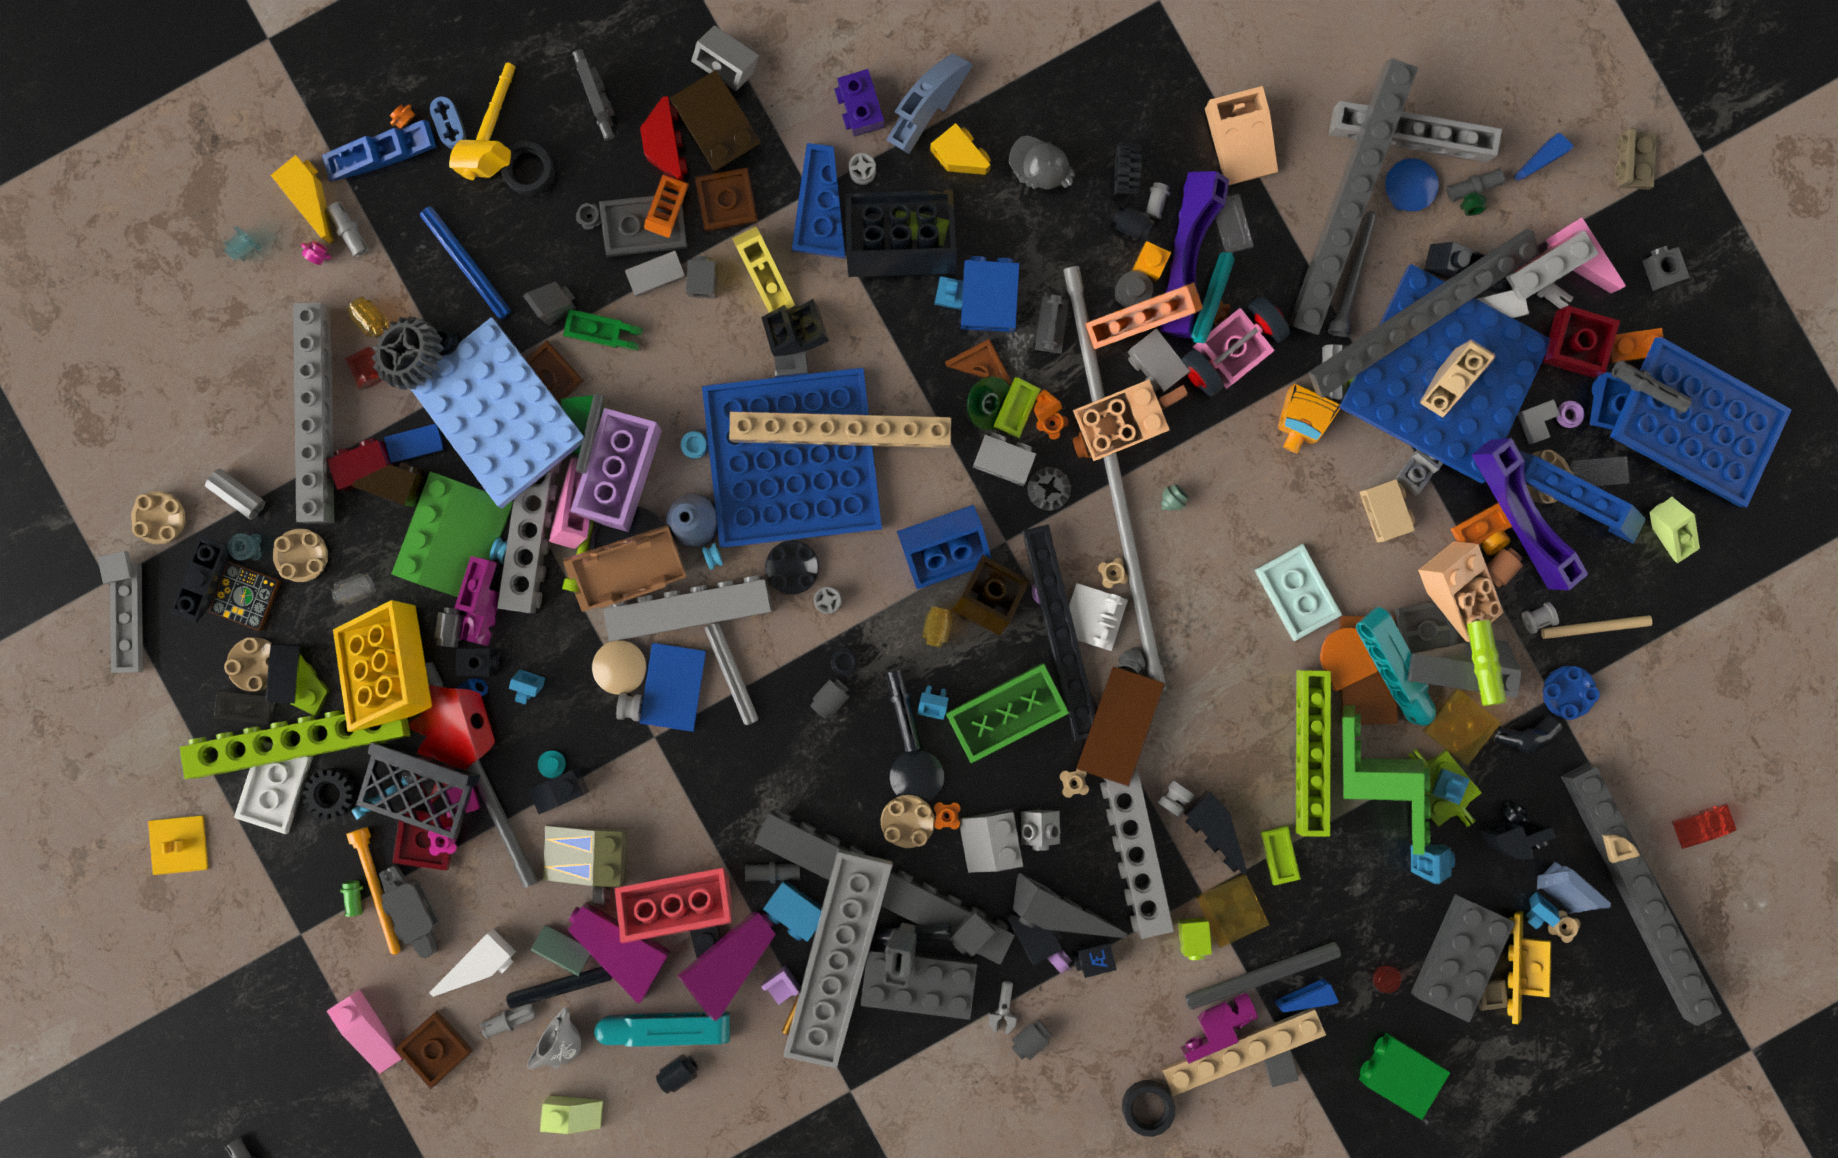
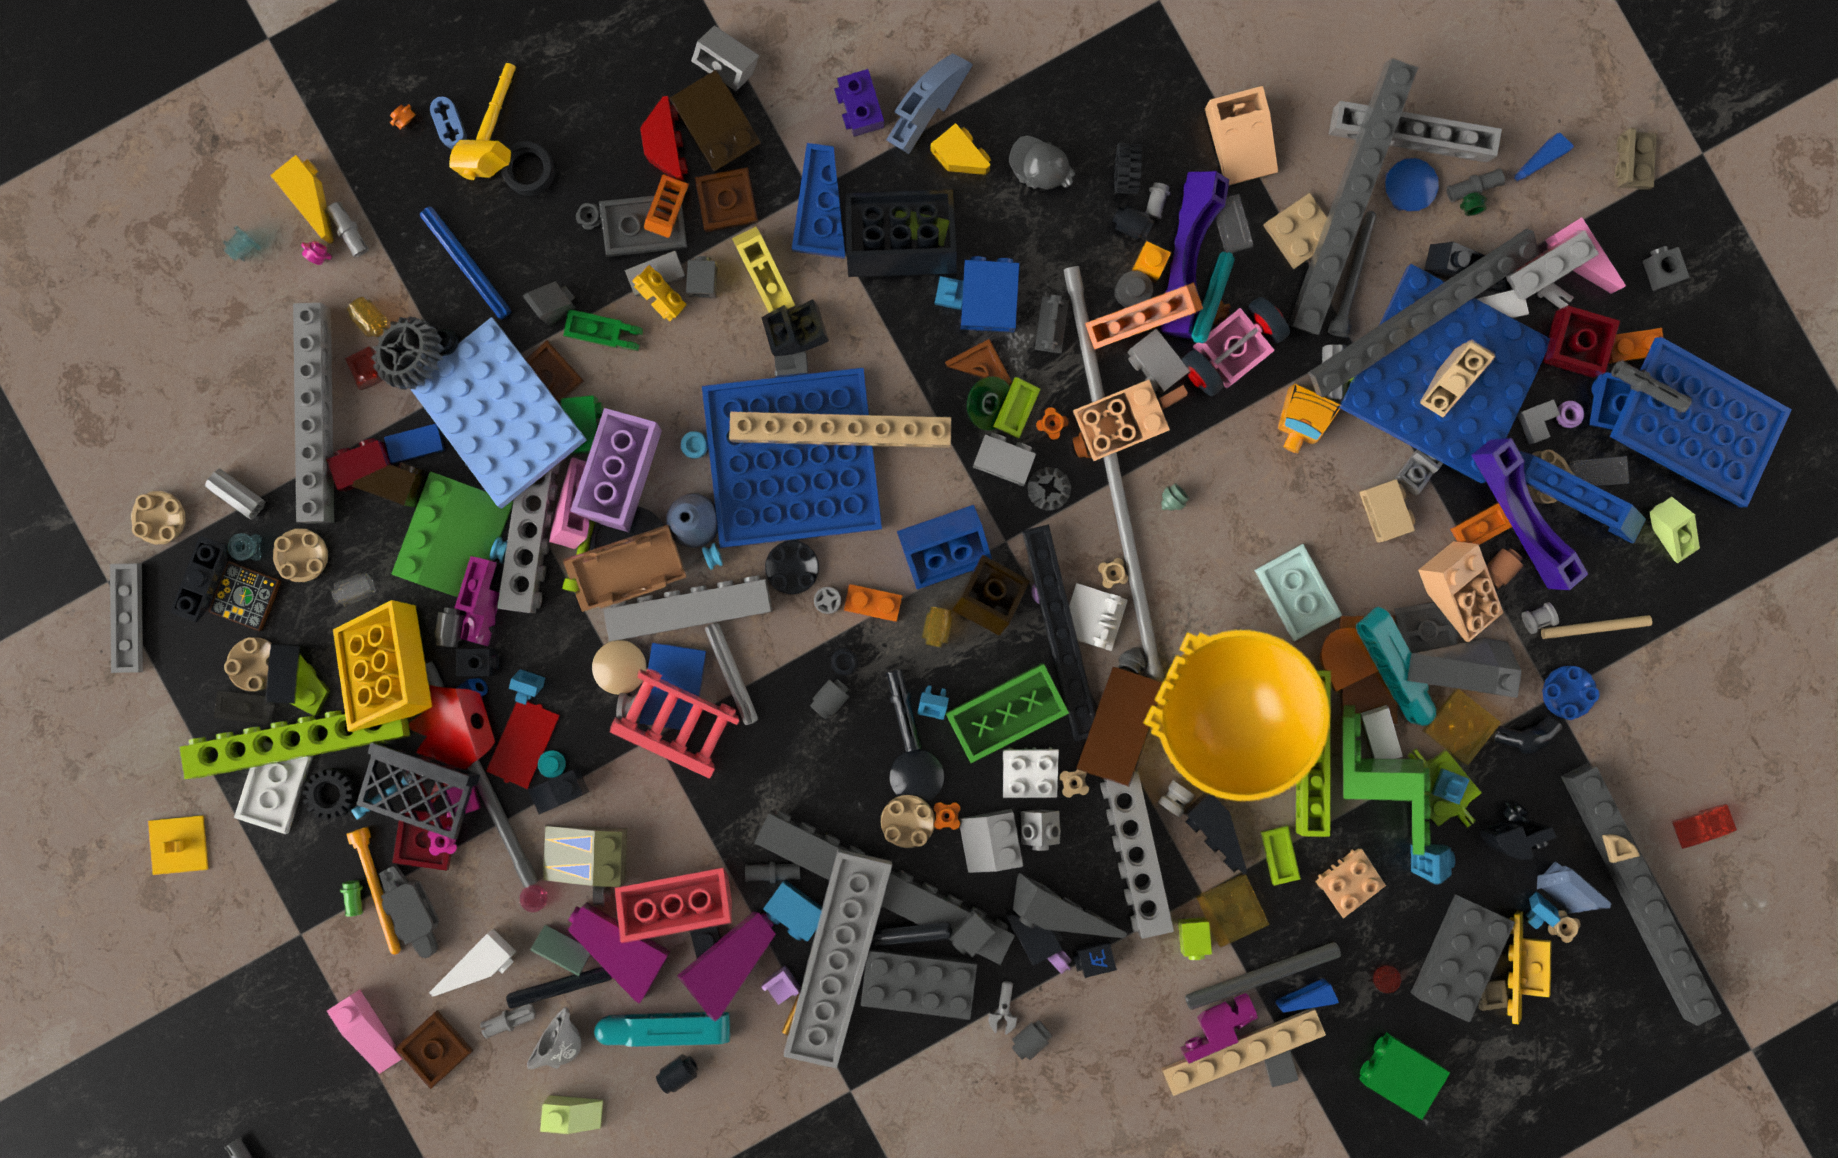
(115, 567): light grey tile -> none
(378, 151): blue slope -> none
(523, 743): none -> red piece
(533, 898): none -> clear pink plate
(590, 432): dark grey bar -> none
(594, 86): dark grey plate -> none
(667, 302): none -> yellow hinge
(676, 750): none -> coral fence
(862, 162): light grey wheel -> none
(872, 602): none -> orange plate
(900, 956): dark grey piece -> none
(1030, 773): none -> white hinge
(1046, 405): orange tile -> none
(1163, 1123): black tyre -> none
(1241, 714): none -> yellow windscreen
(1297, 230): none -> tan plate
(1350, 882): none -> light nougat hinge
(1381, 733): none -> white tile
(1486, 662): lime axle -> none
(1495, 543): light orange tile -> none

